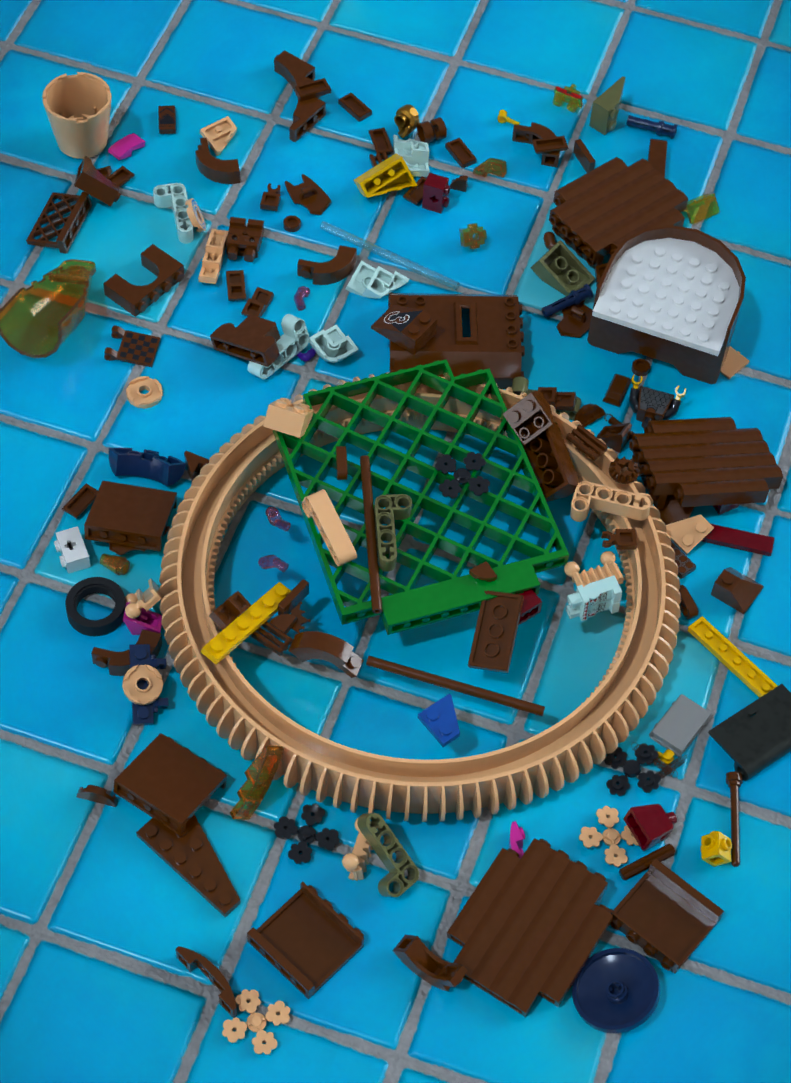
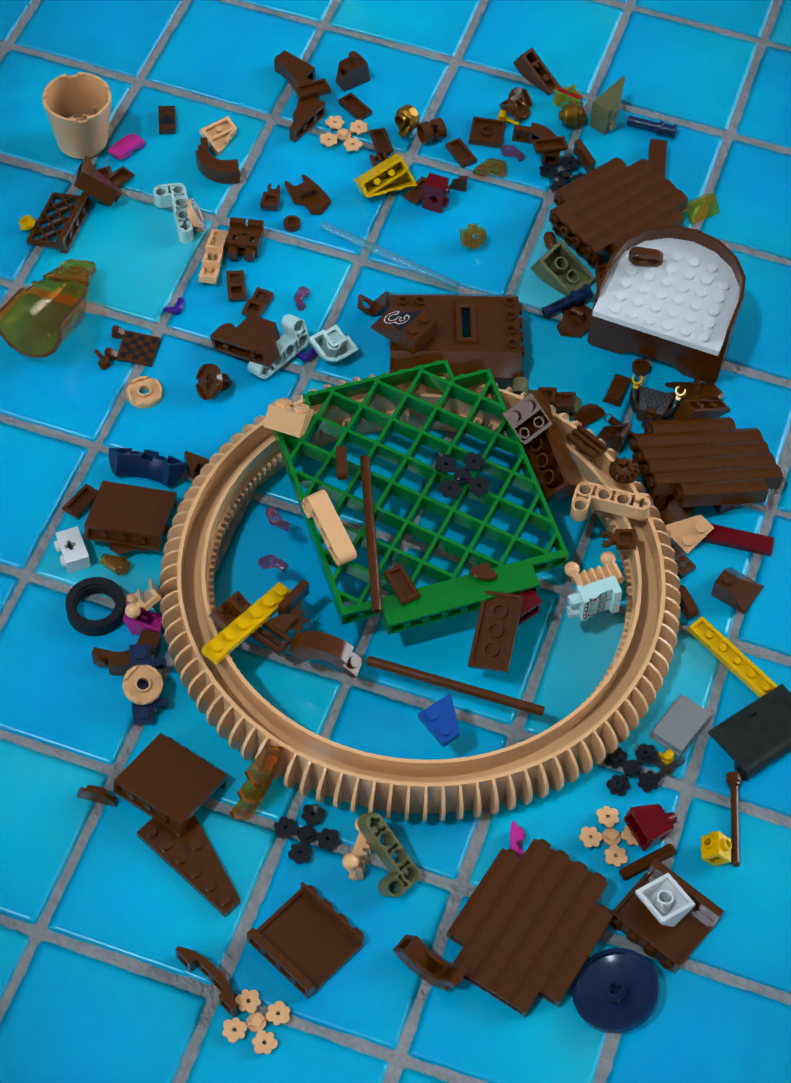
(27, 222): none -> yellow plate
(104, 361): none -> reddish brown hand
(137, 298): reddish brown arch -> none
(177, 308): none -> dark purple animal
(211, 381): none -> reddish brown tile
(330, 271): reddish brown arch -> none
(343, 135): none -> light nougat plant
(352, 72): none -> torso
(374, 282): light aqua slope -> none
(374, 306): none -> reddish brown bracket
(387, 533): olive beam -> none
(401, 585): none -> reddish brown tile
(414, 154): light aqua slope -> none
(487, 132): none -> reddish brown tile
(512, 151): none -> arm
(518, 103): none -> reddish brown tile
(535, 71): none -> reddish brown slope
(563, 176): none -> black plant
(572, 115): none -> pearl gold head
(646, 256): none -> reddish brown beam
(665, 900): none -> white slope
(696, 389): none -> reddish brown shield
(701, 408): none -> reddish brown slope
(733, 363): light nougat piece -> none

